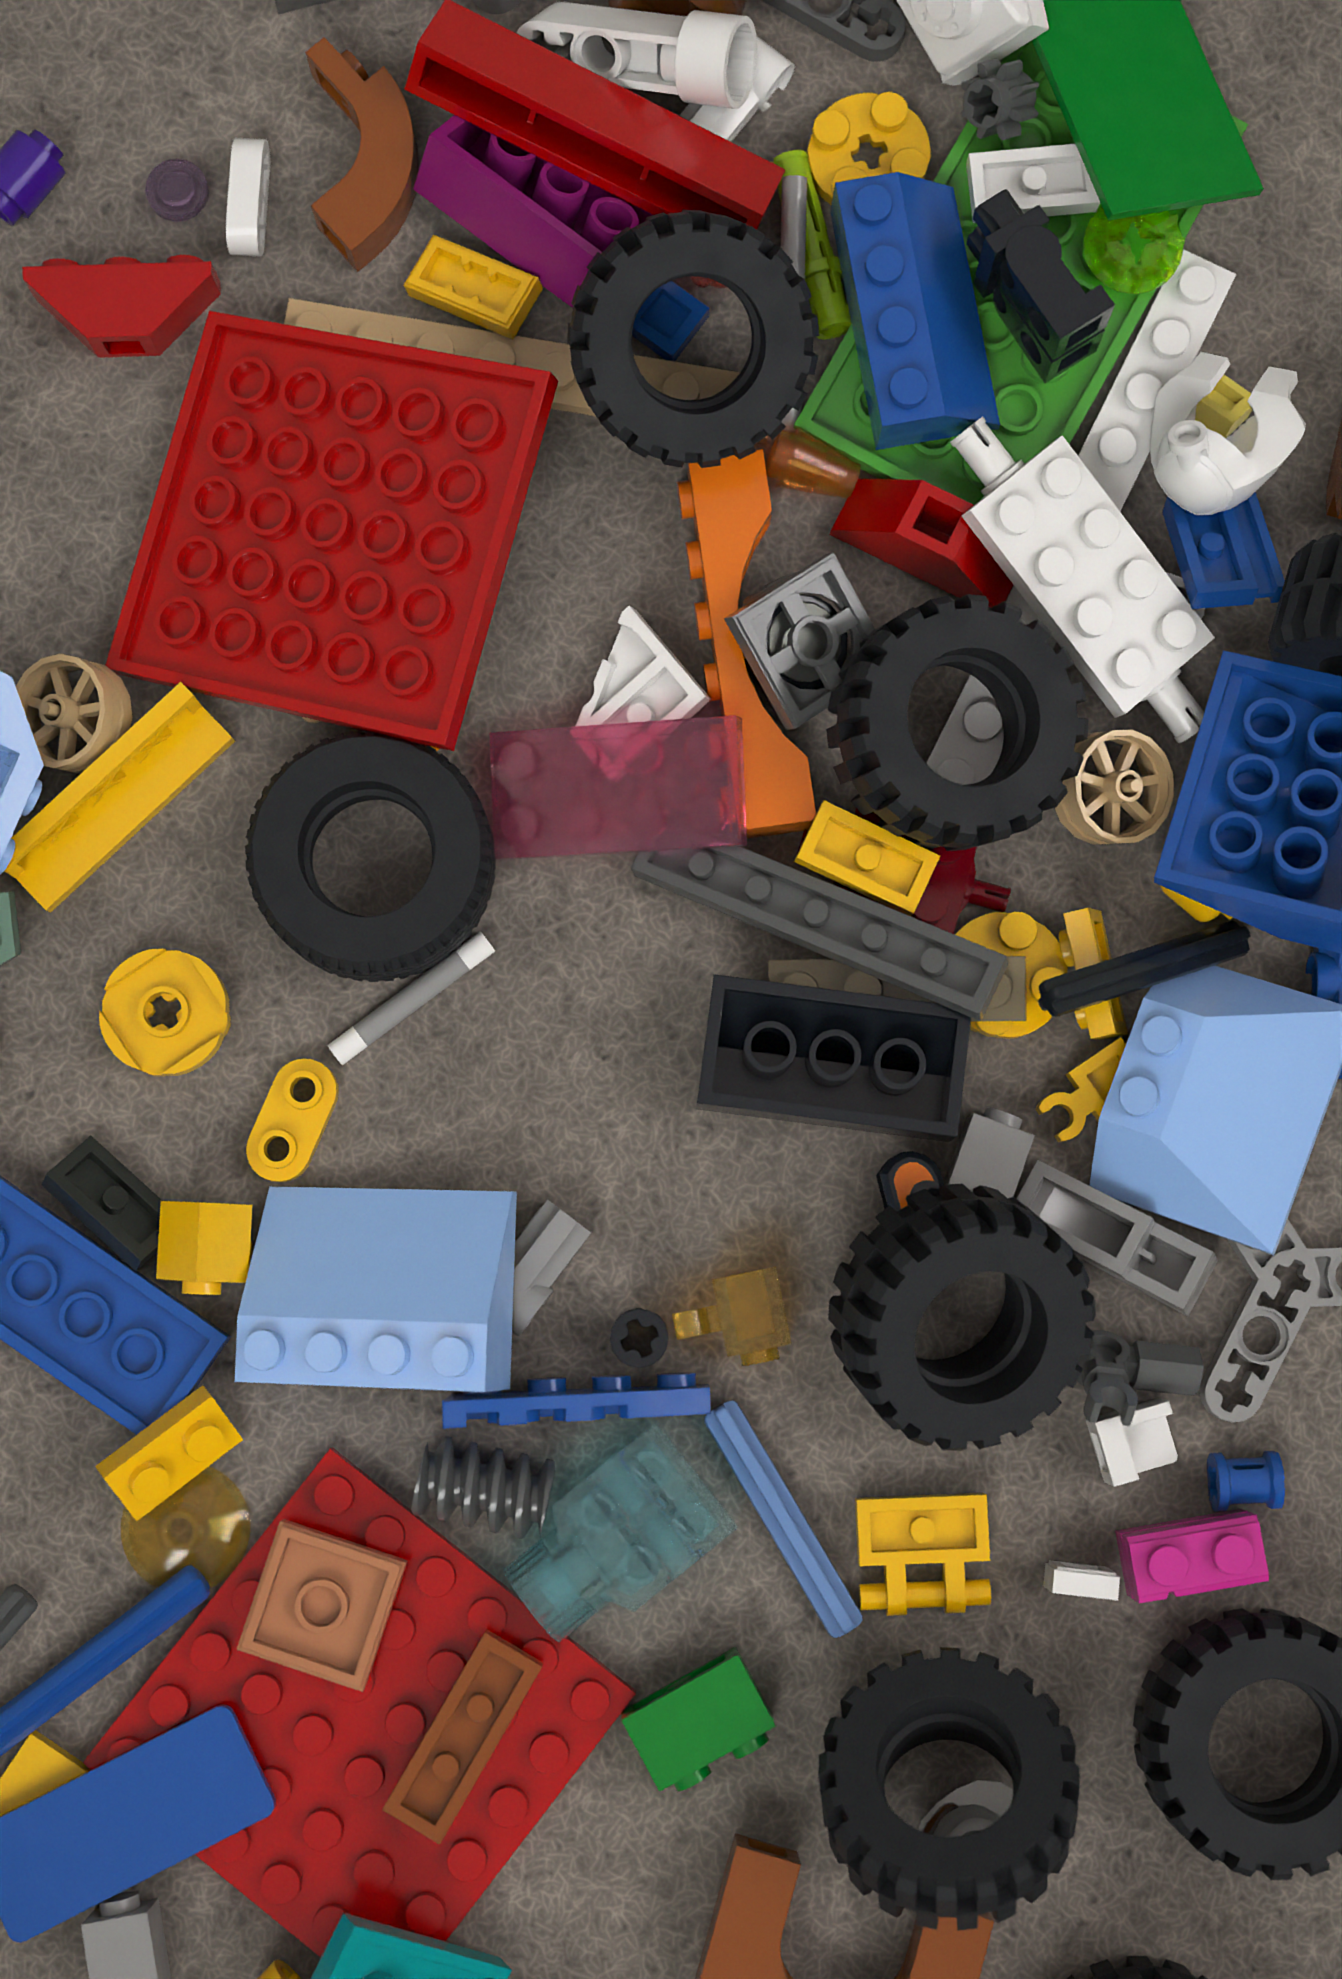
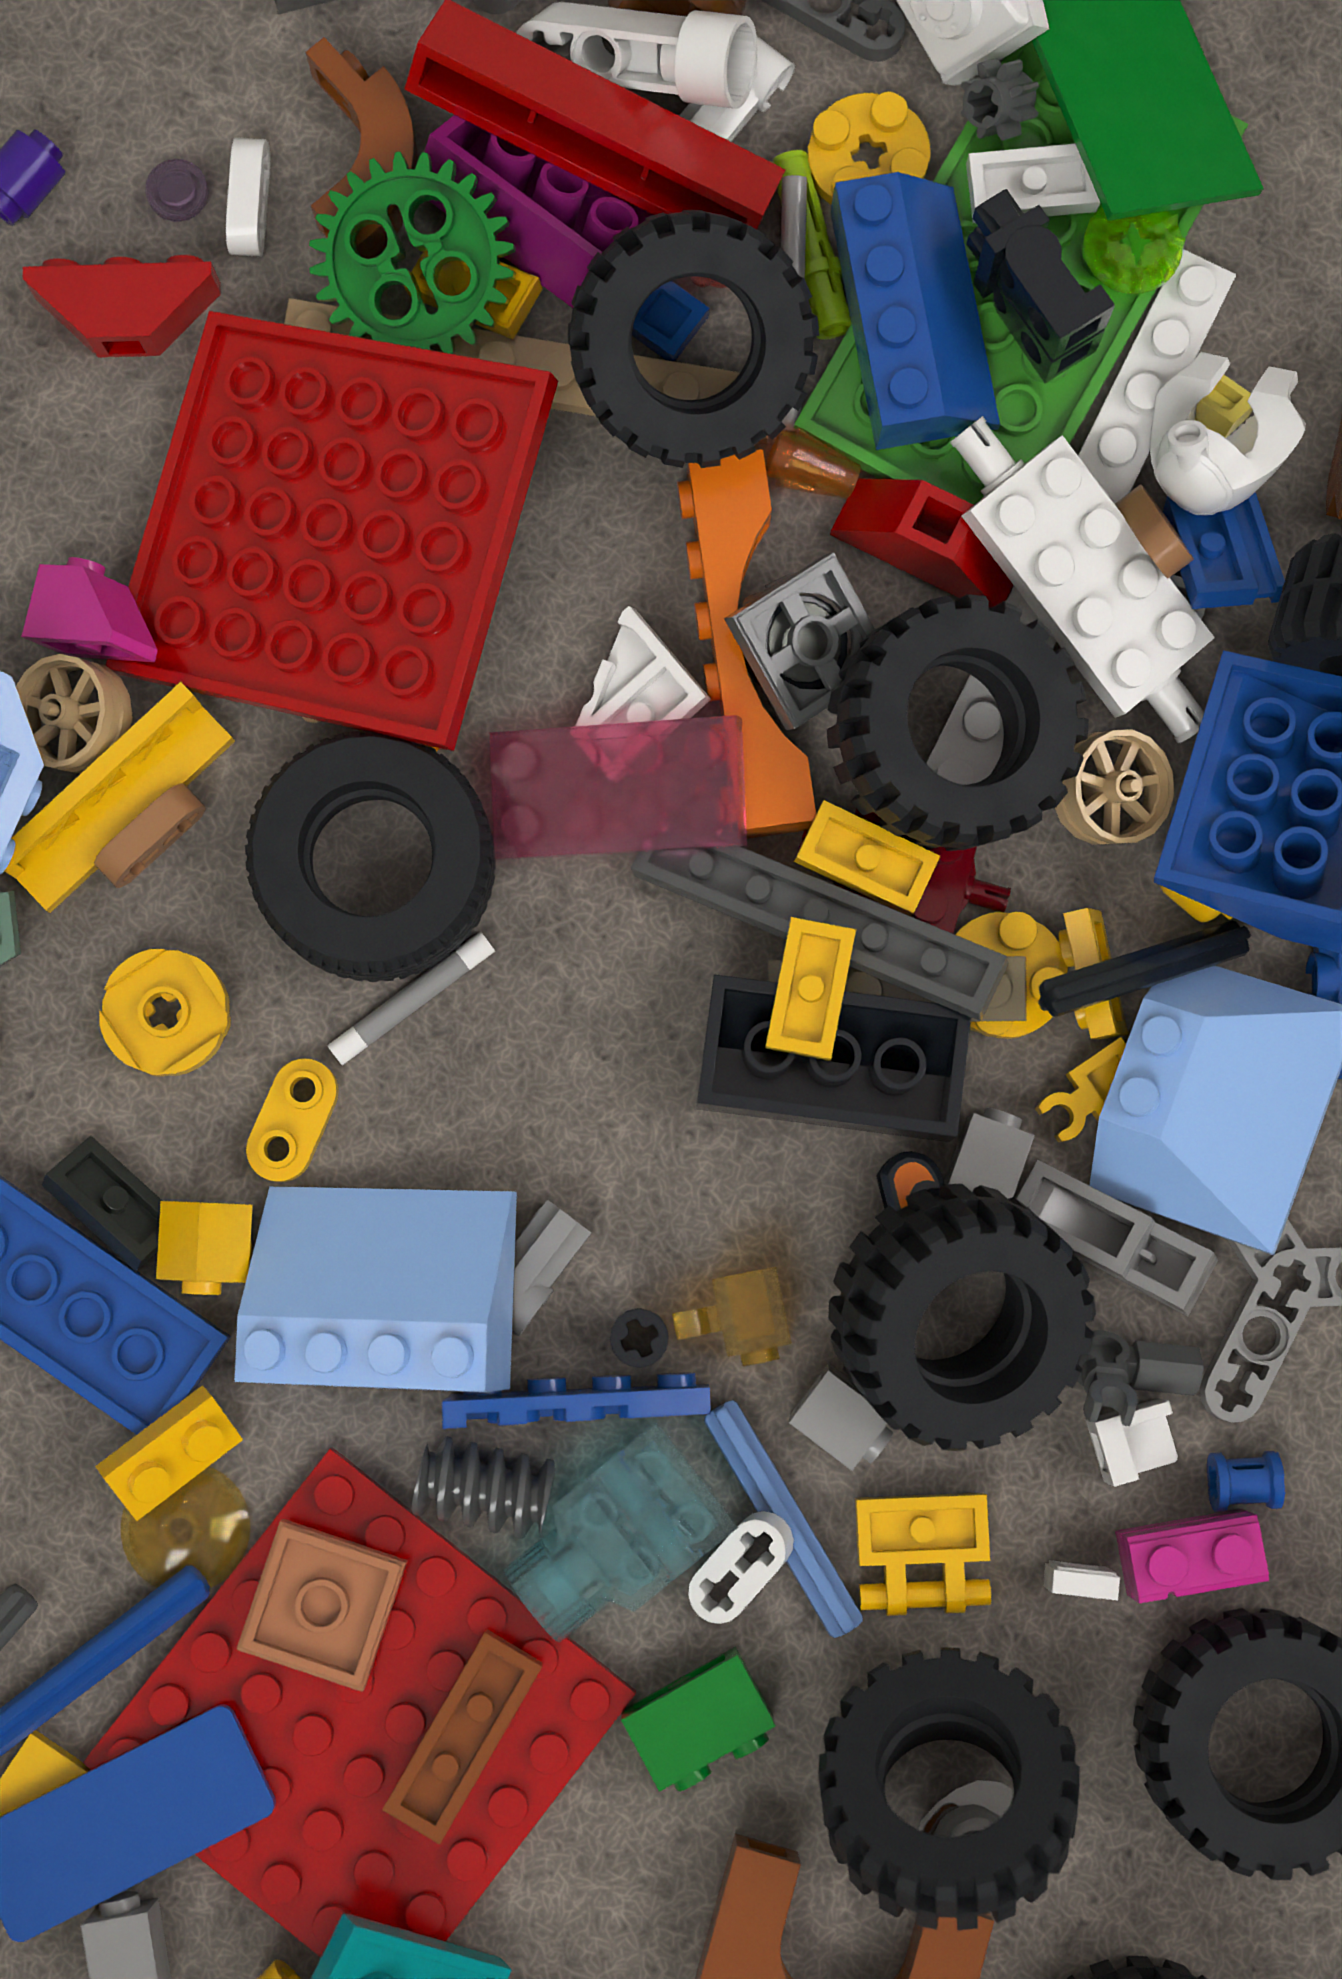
(86, 614): none -> dark pink slope
(149, 835): none -> medium nougat beam
(464, 237): none -> green gear
(730, 1557): none -> white beam
(810, 988): none -> yellow plate
(840, 1419): none -> light grey brick
(1154, 531): none -> medium nougat beam

